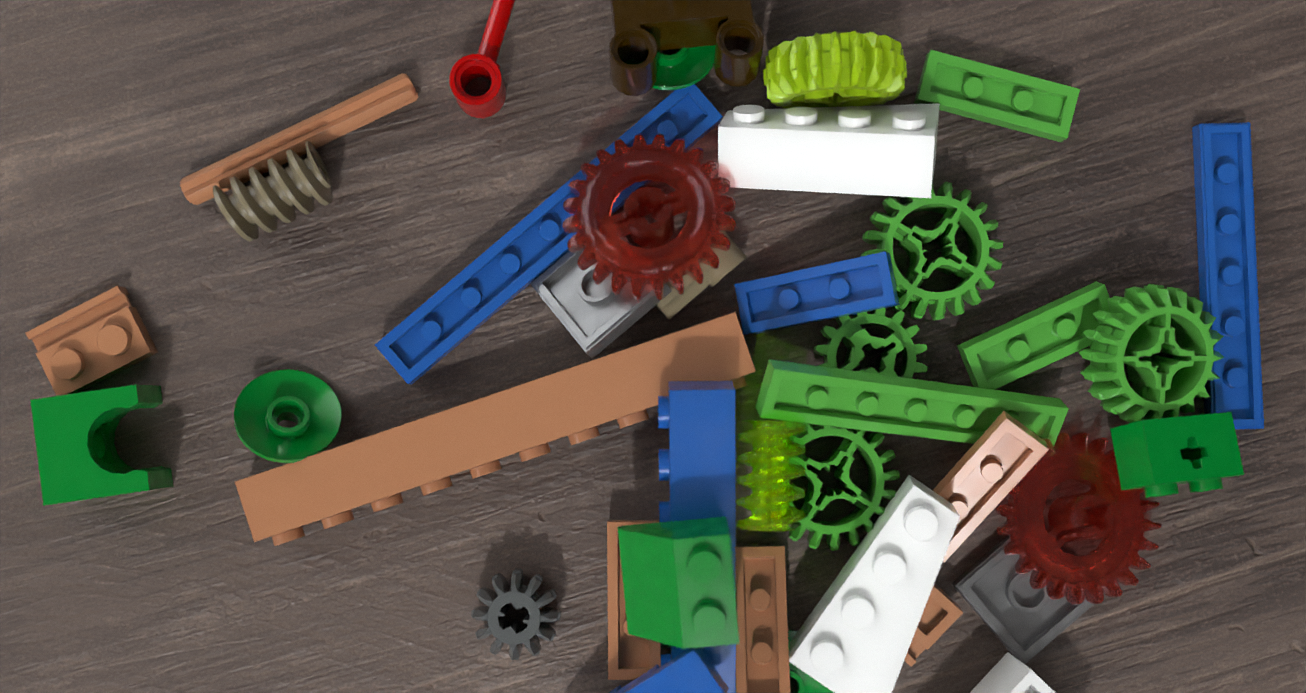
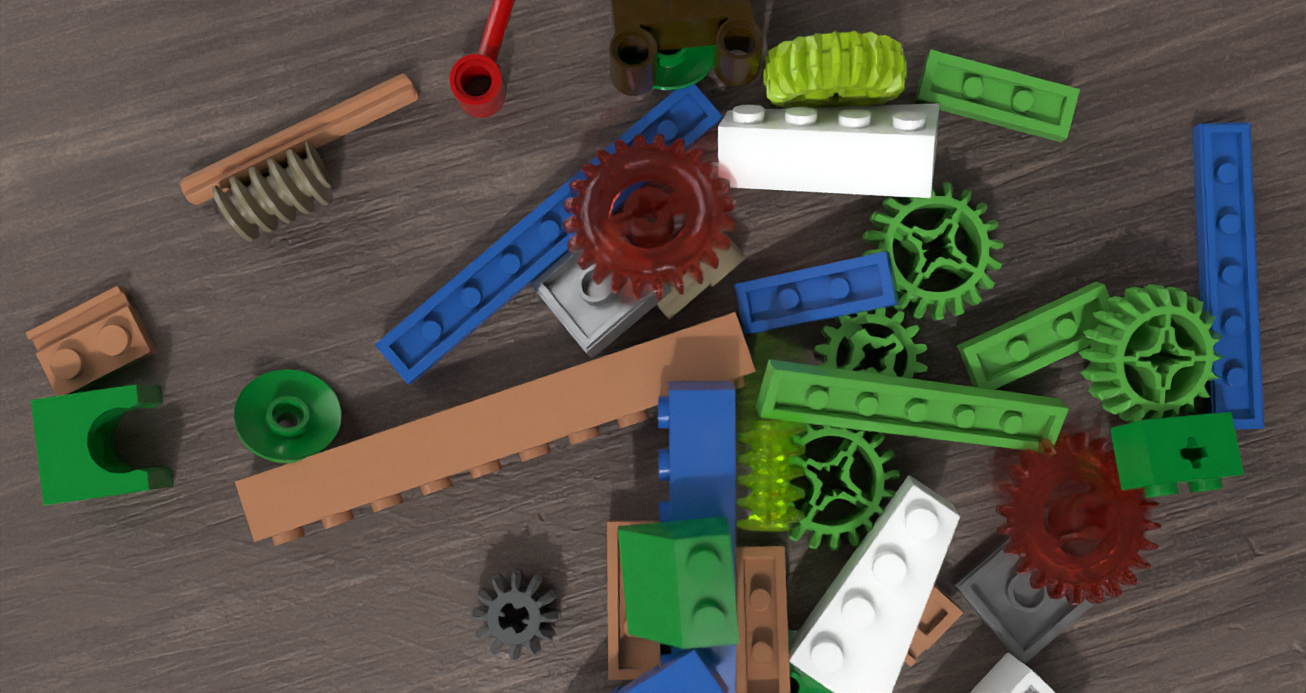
(989, 473): plate -> none

